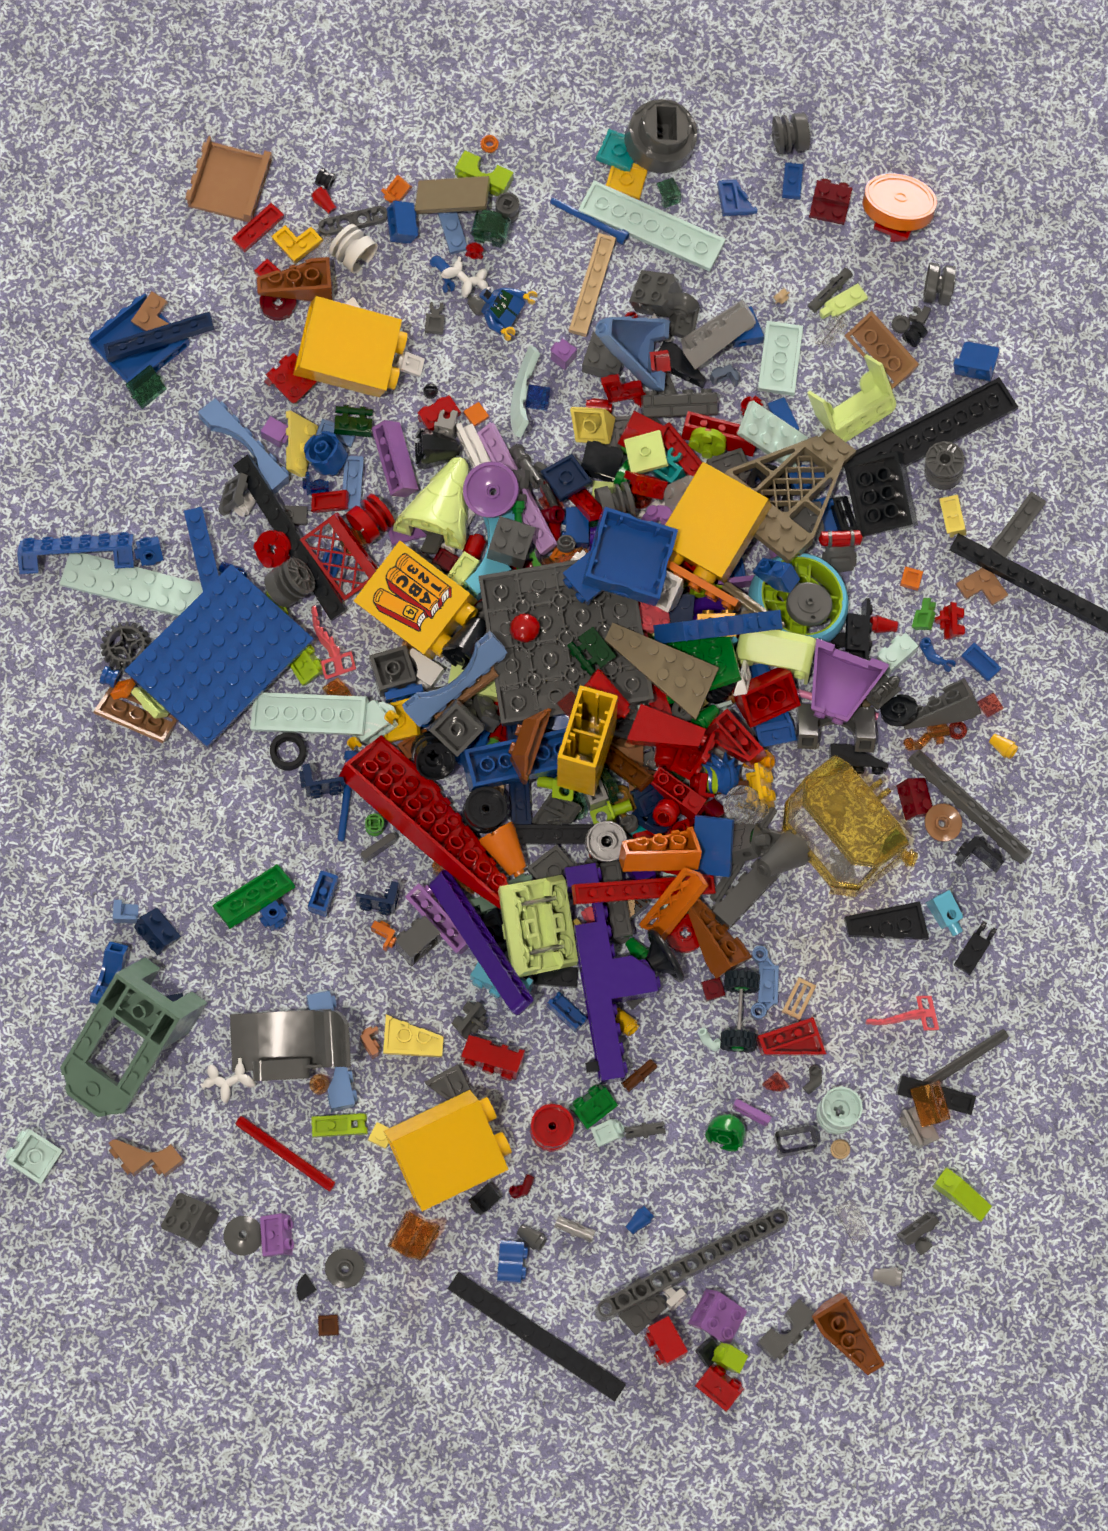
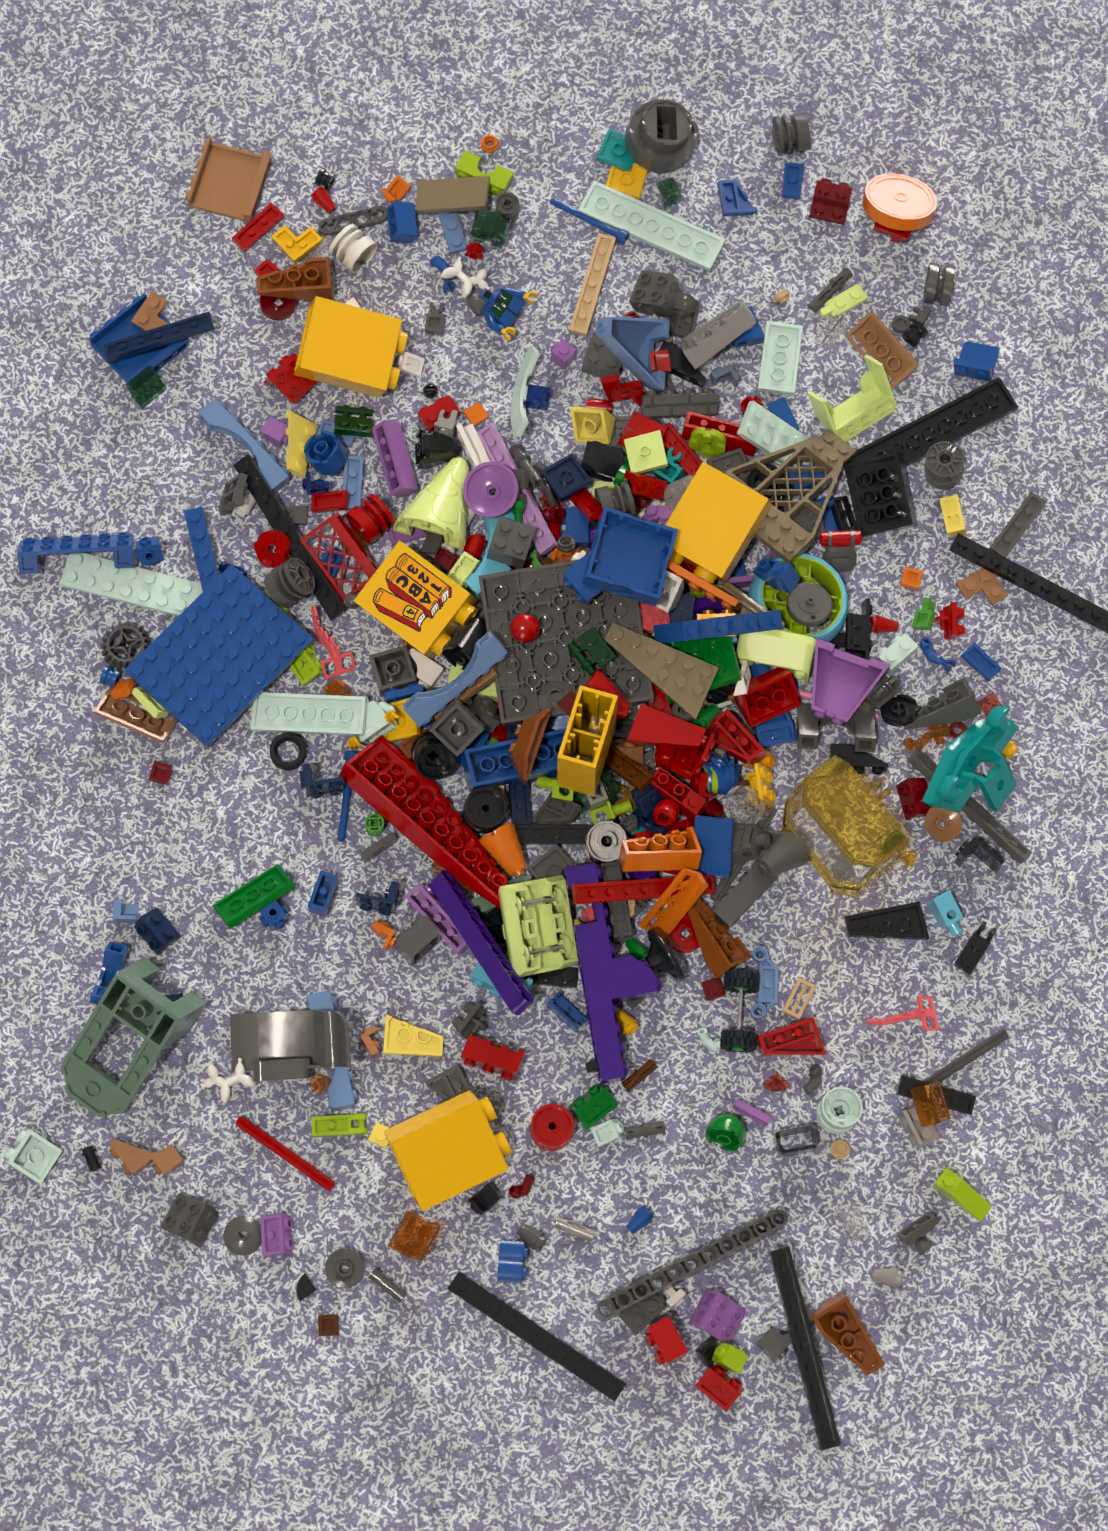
(91, 1158): none -> black pin
(161, 773): none -> dark red plate
(349, 602): none -> dark grey hinge
(387, 1285): none -> dark grey pin
(804, 1348): none -> black plate
(954, 776): none -> teal piece

